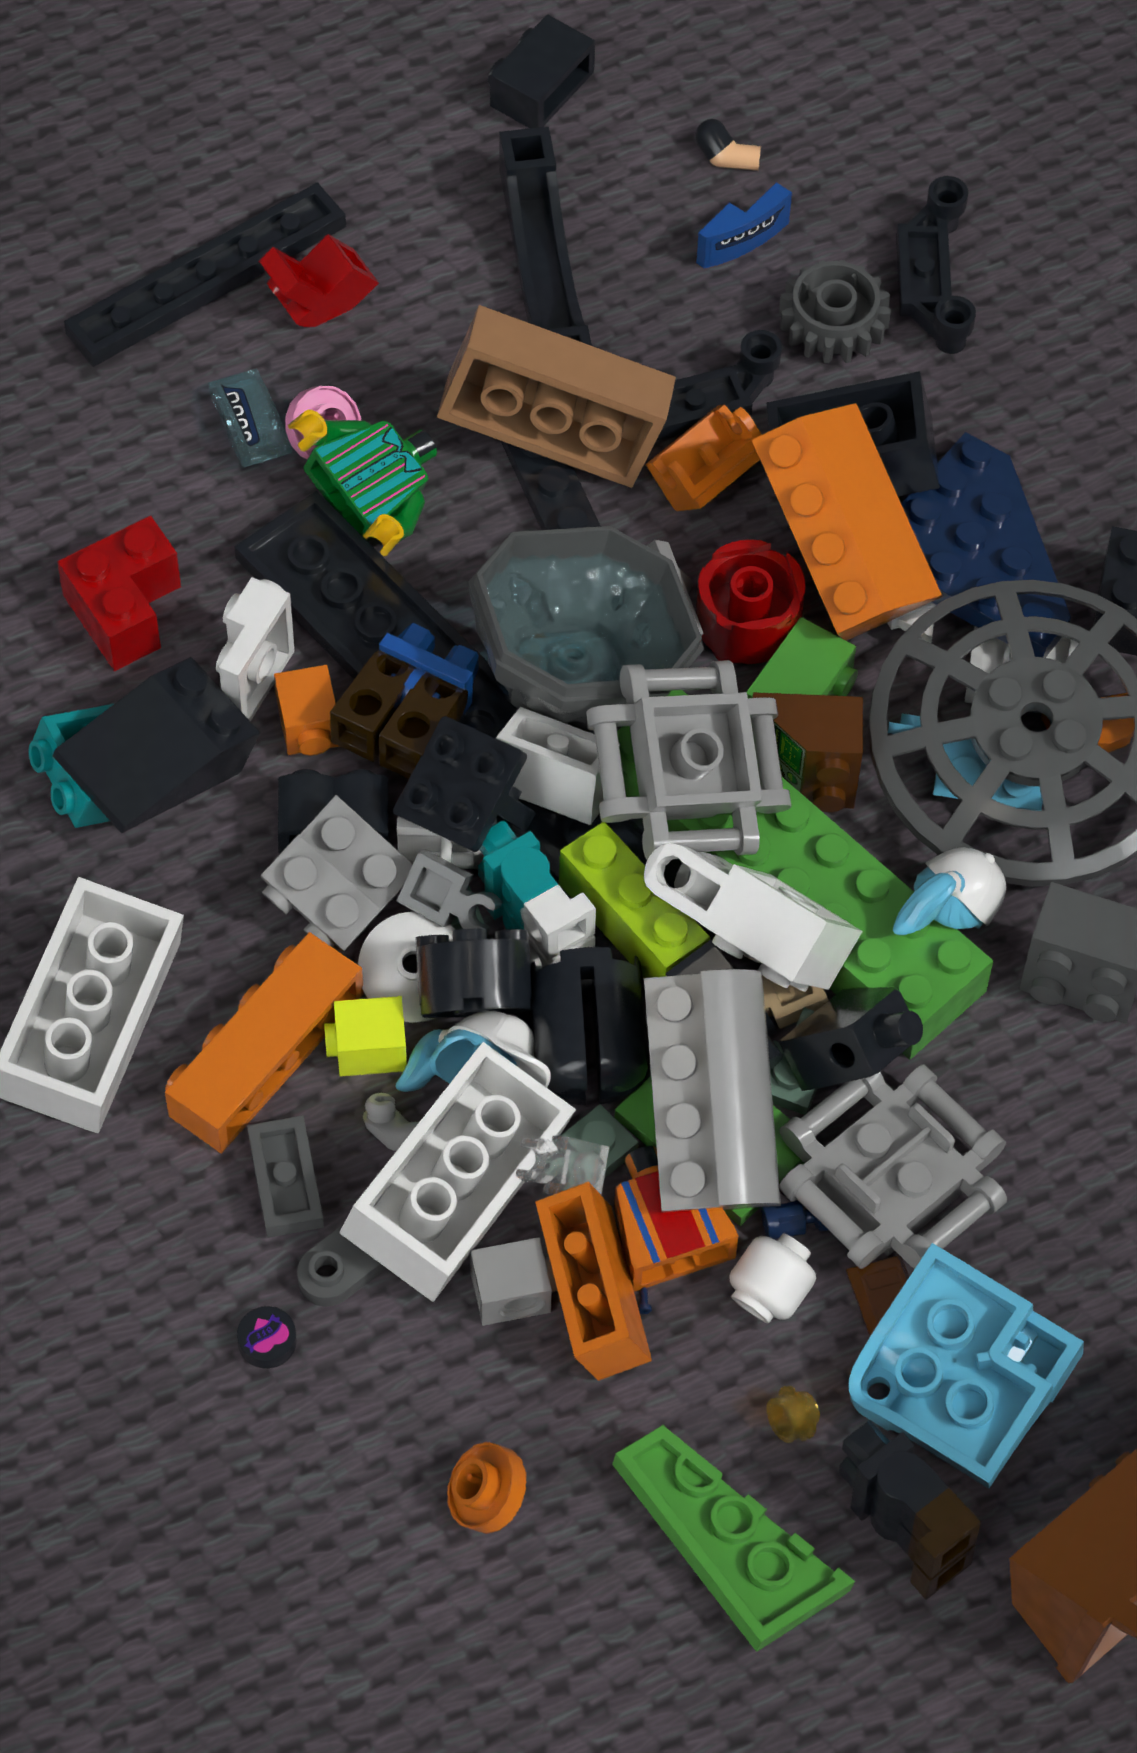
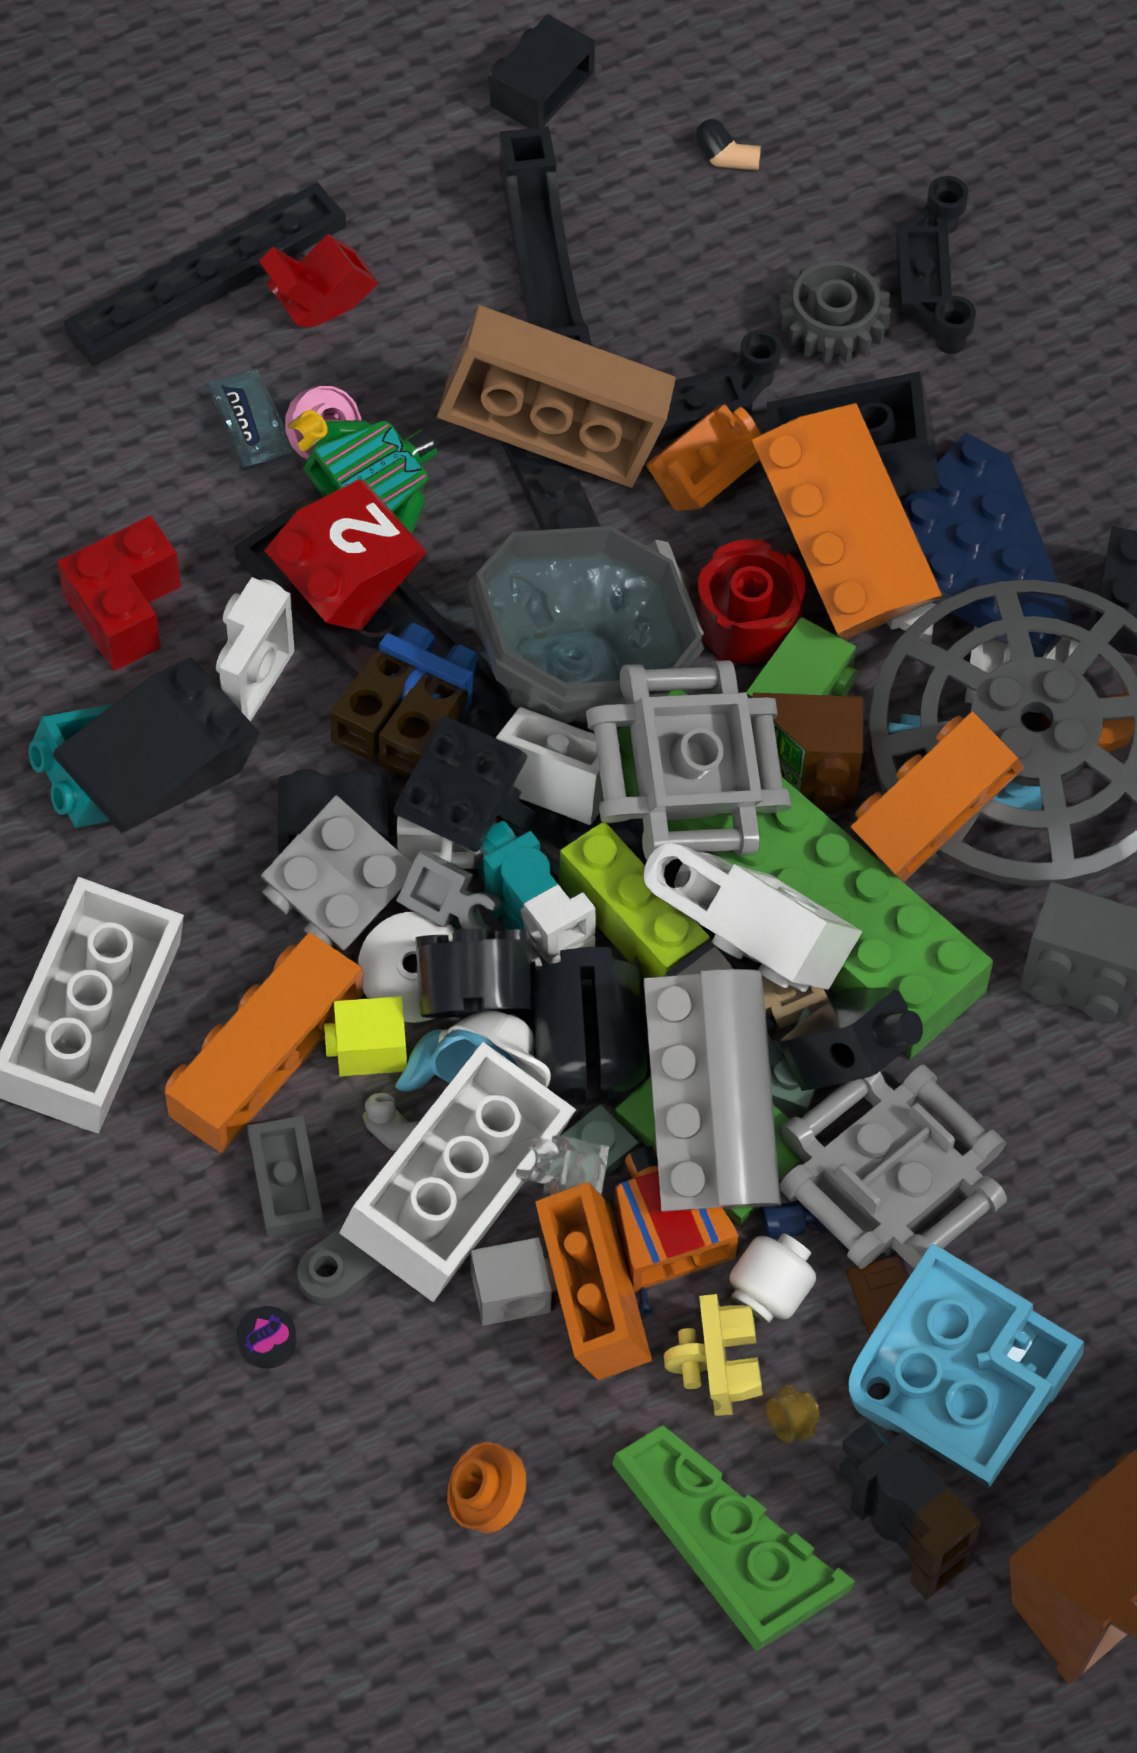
(304, 709): orange brick -> none
(346, 554): none -> red slope
(727, 1379): none -> light yellow hips
(739, 232): blue slope -> none
(936, 795): none -> orange brick
(956, 890): hair -> none

